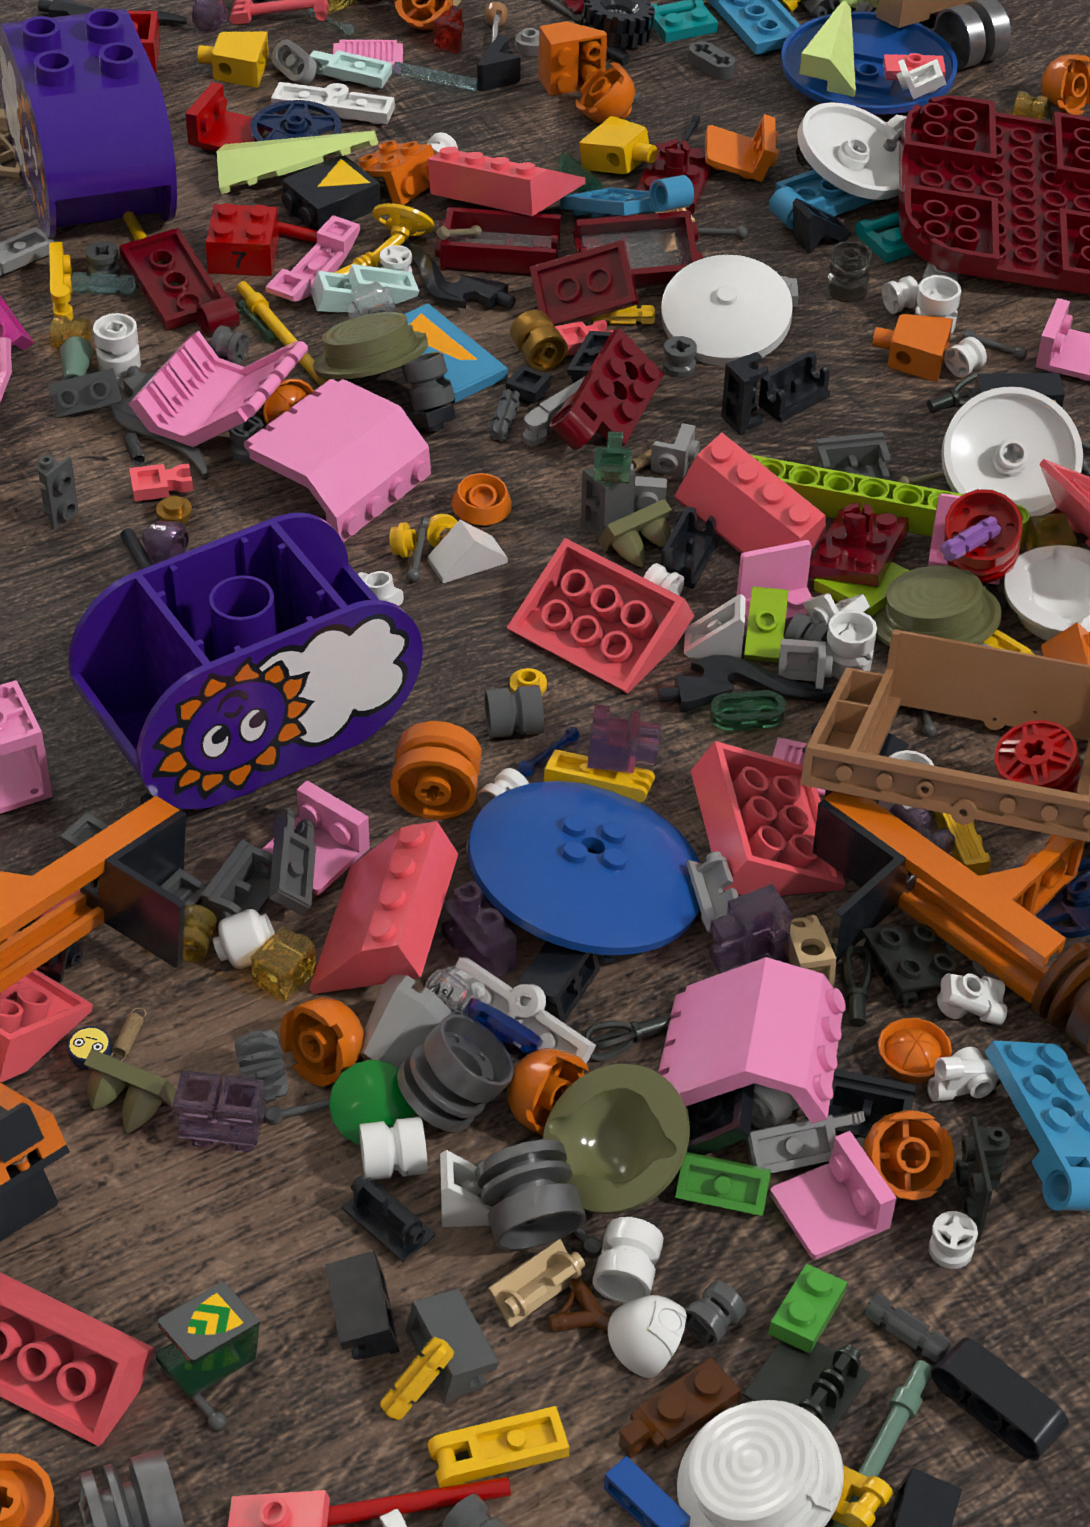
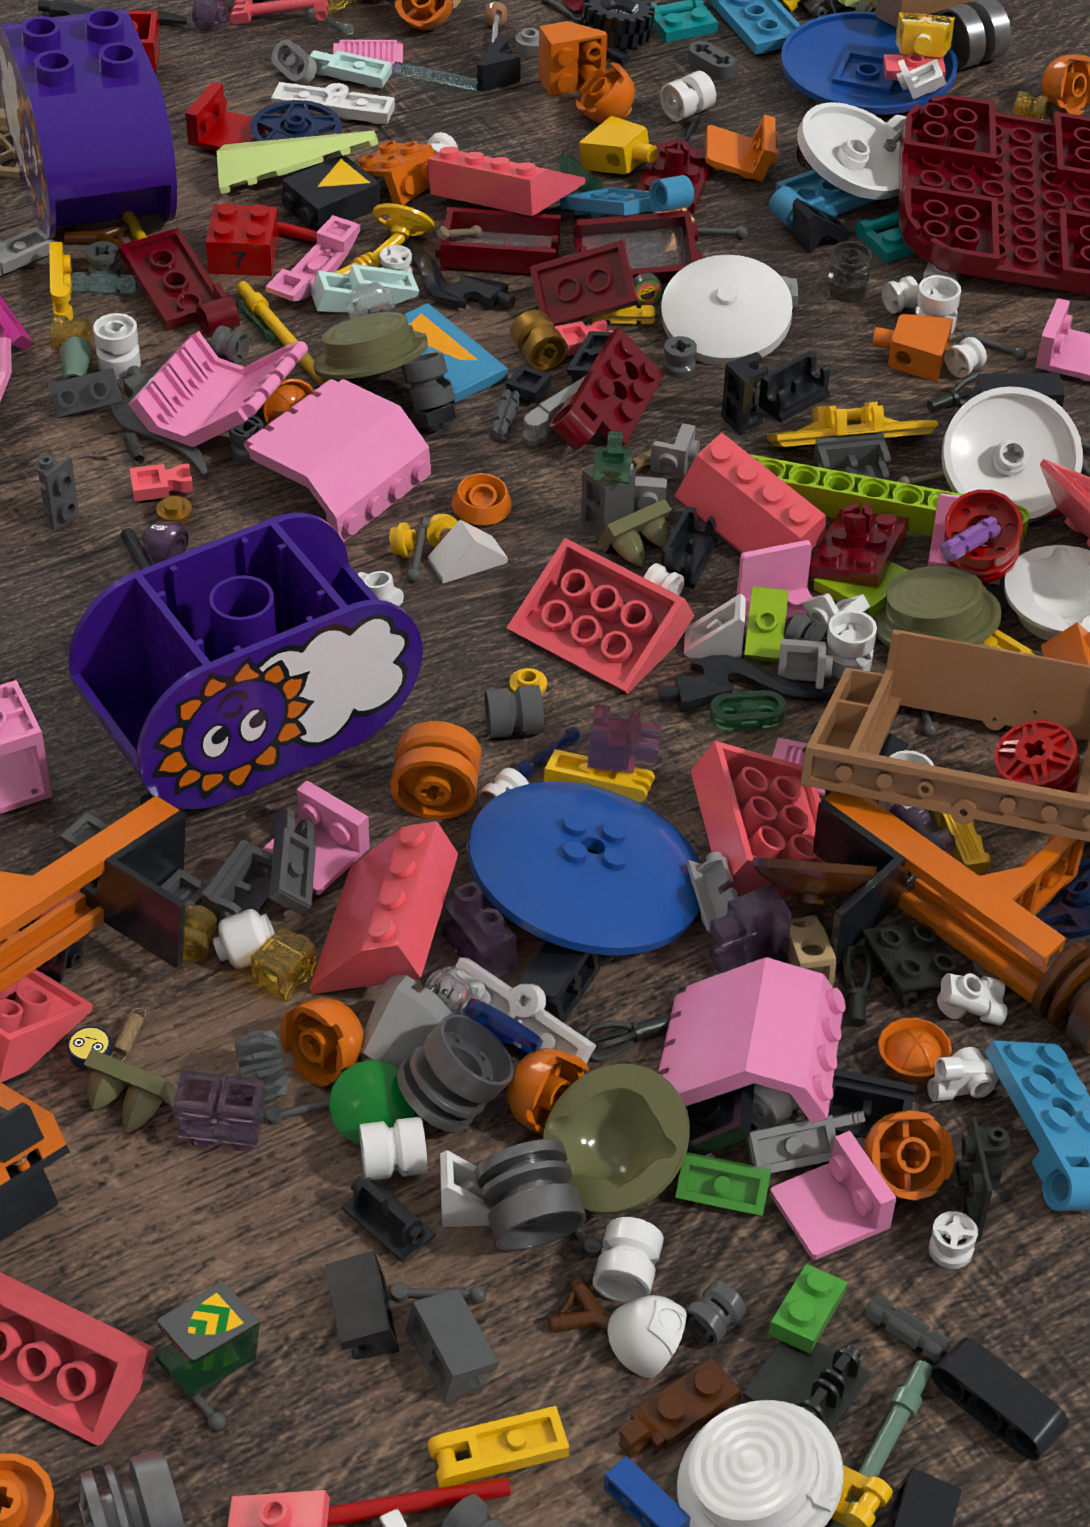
(105, 234): none -> reddish brown piece
(237, 57): yellow torso -> none
(401, 1292): none -> dark grey hinge
(416, 1378): yellow axle -> none
(449, 30): clear red bracket -> none
(535, 1281): tan hinge -> none
(648, 289): none -> tile
(688, 96): none -> white wheel
(812, 878): none -> reddish brown dish
(832, 53): yellowish green wedge -> none
(832, 422): none -> yellow piece
(924, 34): none -> yellow torso
(1049, 531): clear yellow brick -> none

